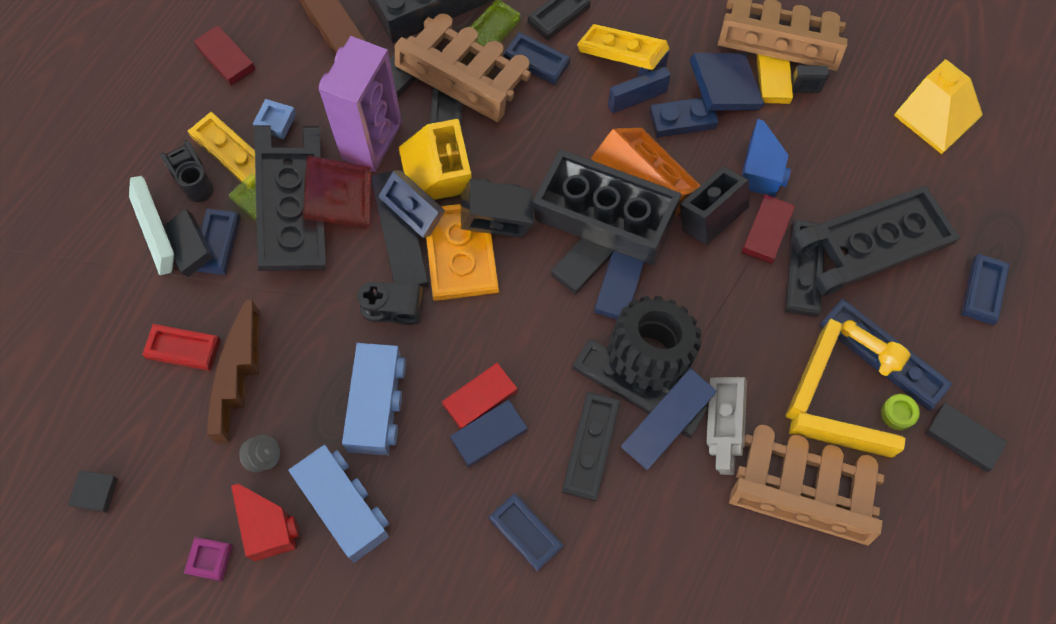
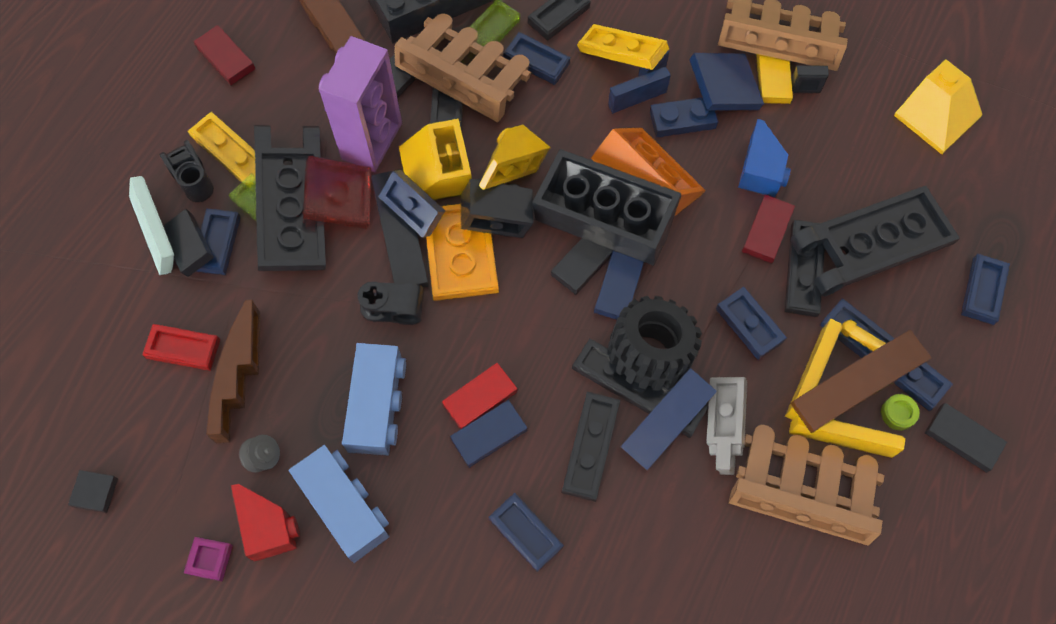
(276, 115): medium blue plate -> none
(516, 156): none -> yellow slope
(714, 205): black brick -> none
(751, 323): none -> dark blue plate
(860, 381): none -> reddish brown slope

